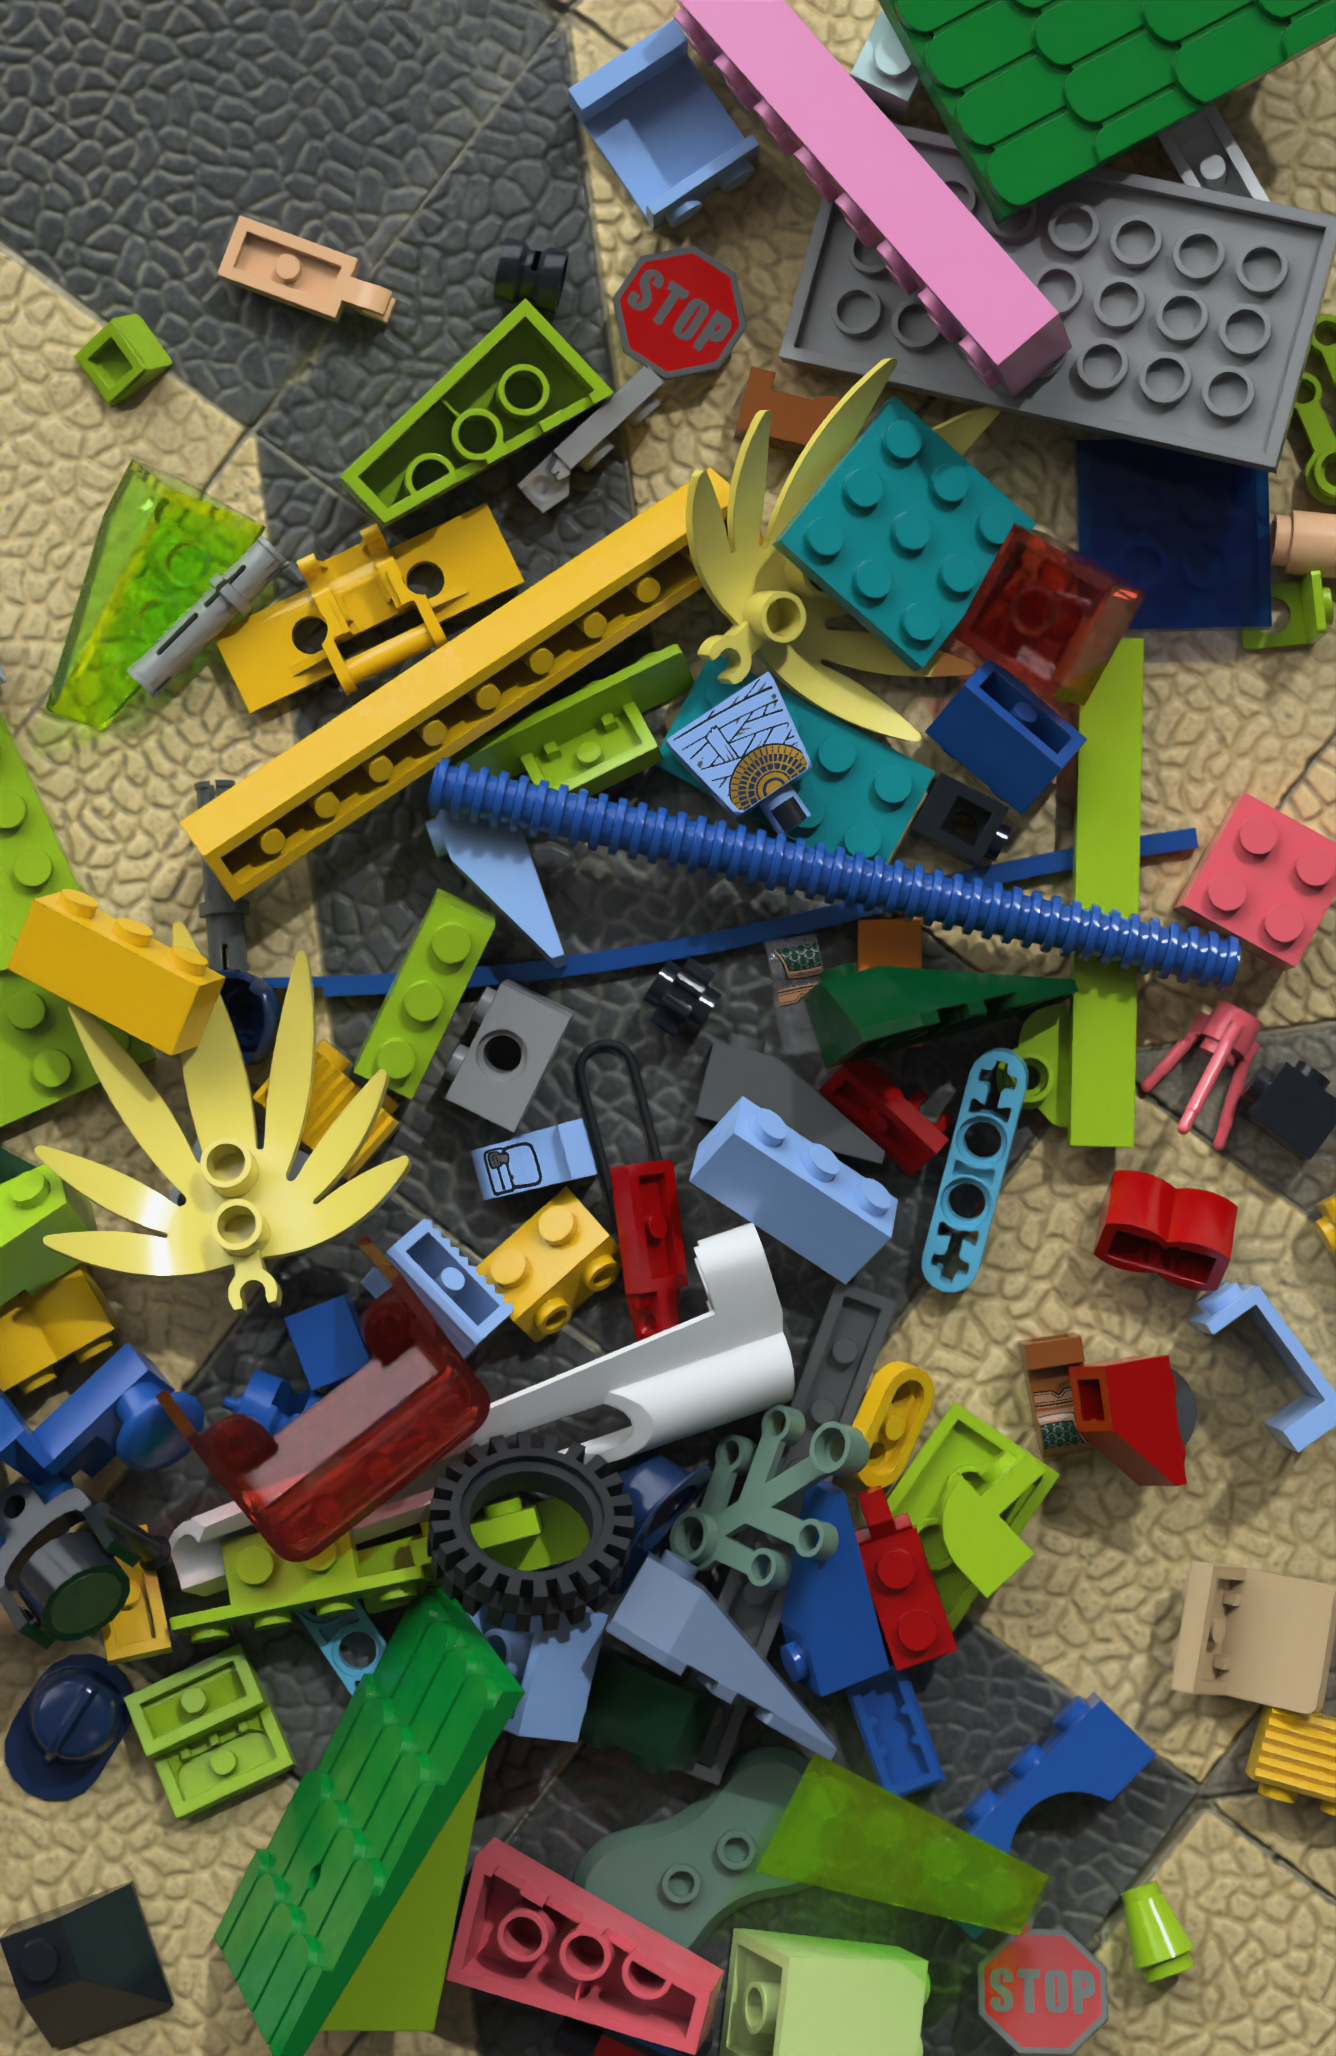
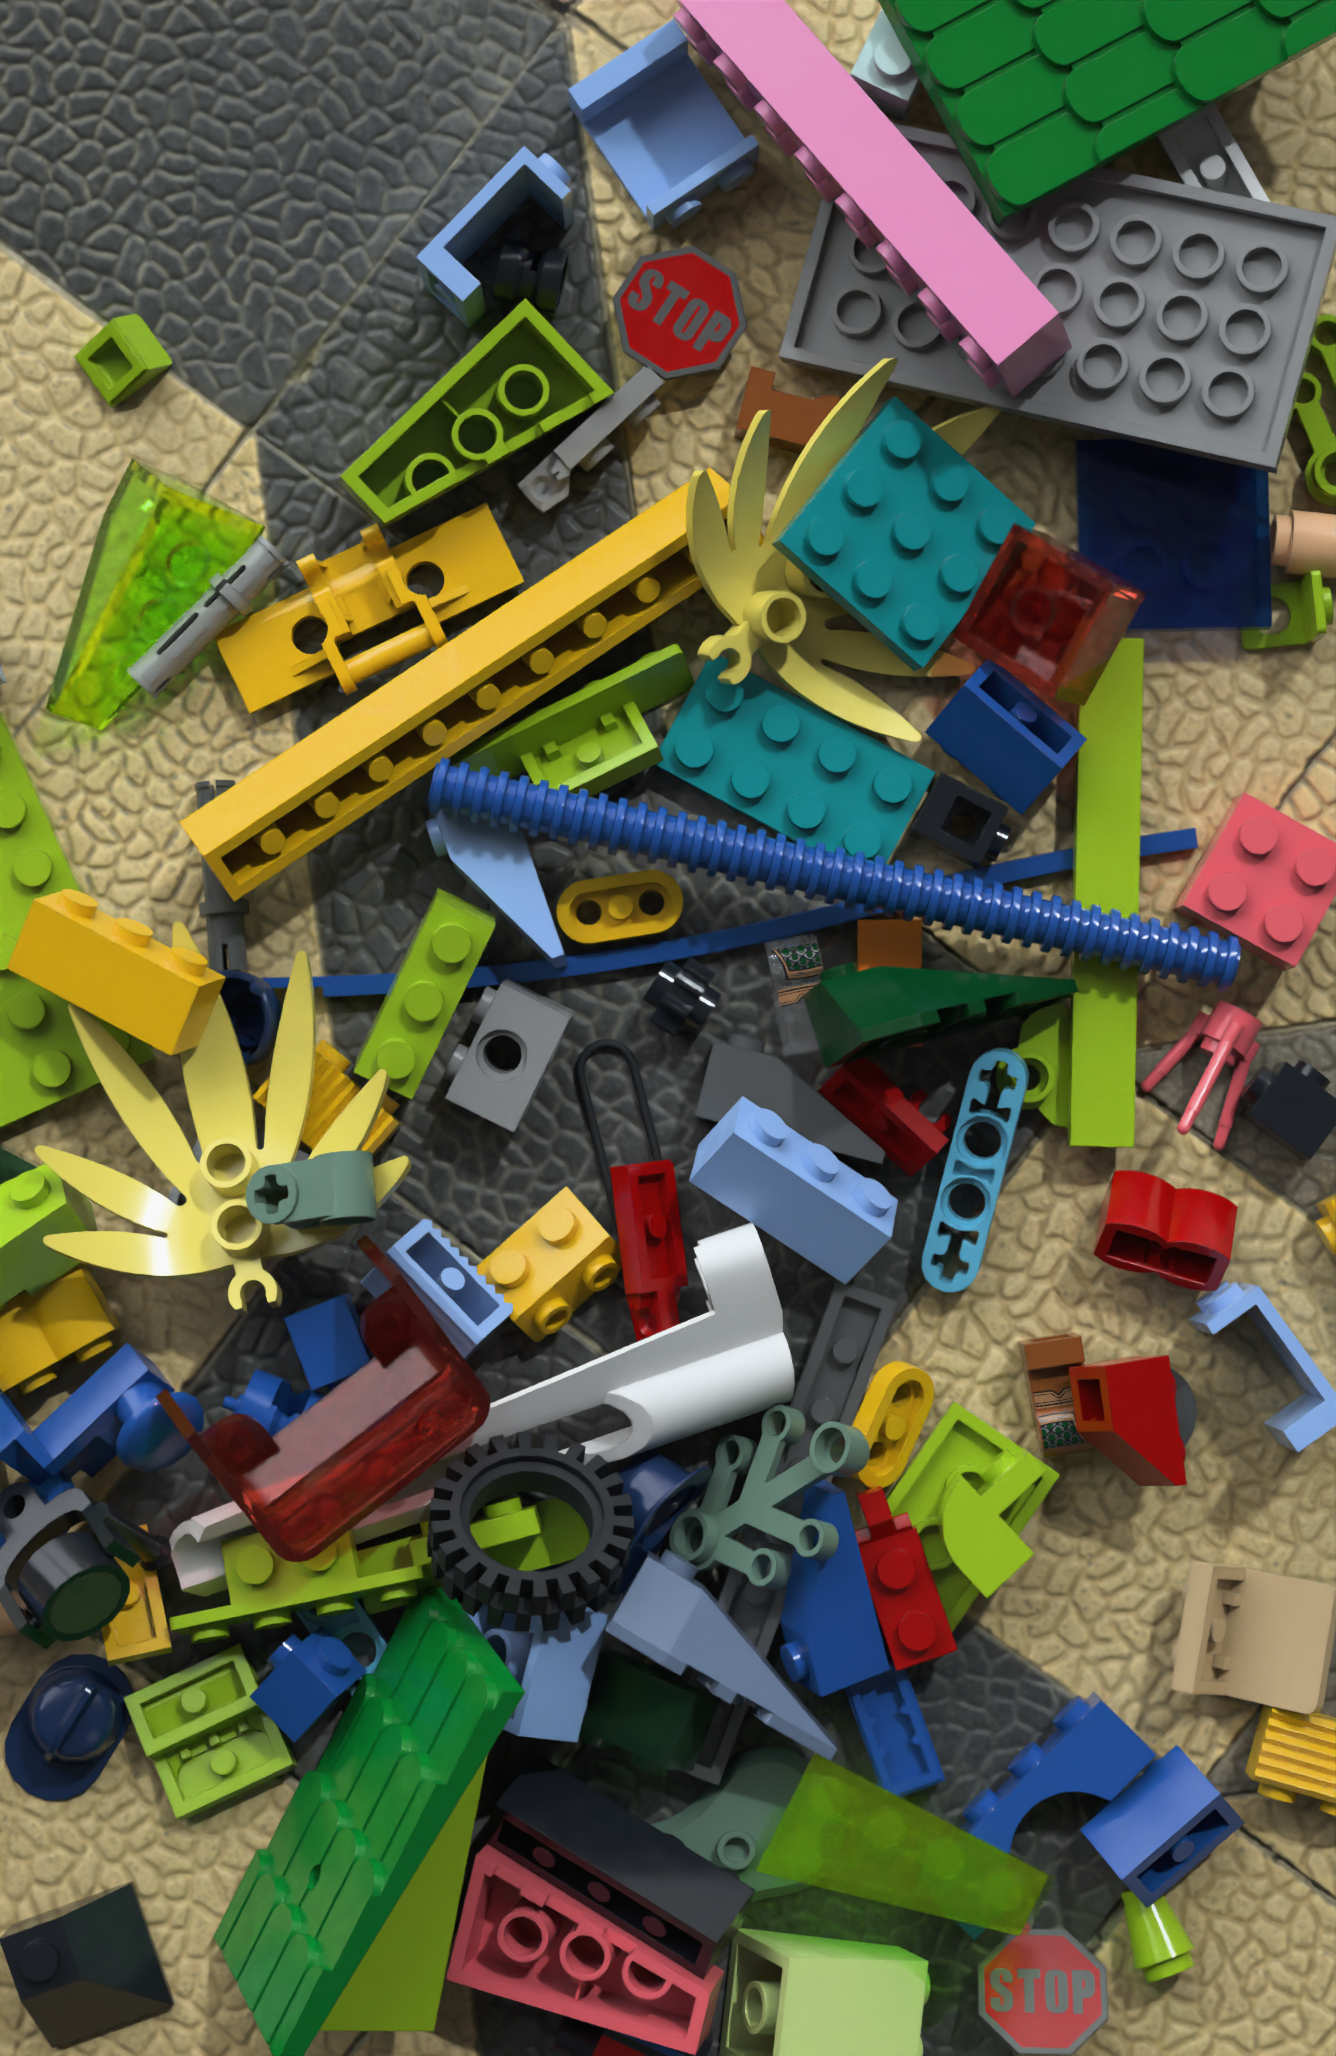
(300, 273): light nougat plate -> none
(306, 1681): none -> blue brick
(319, 1190): none -> sand green piece
(443, 257): none -> light blue panel
(534, 1160): light blue leg -> none
(619, 1865): none -> black brick
(620, 908): none -> yellow plate
(748, 755): light blue torso -> none
(1161, 1826): none -> blue brick

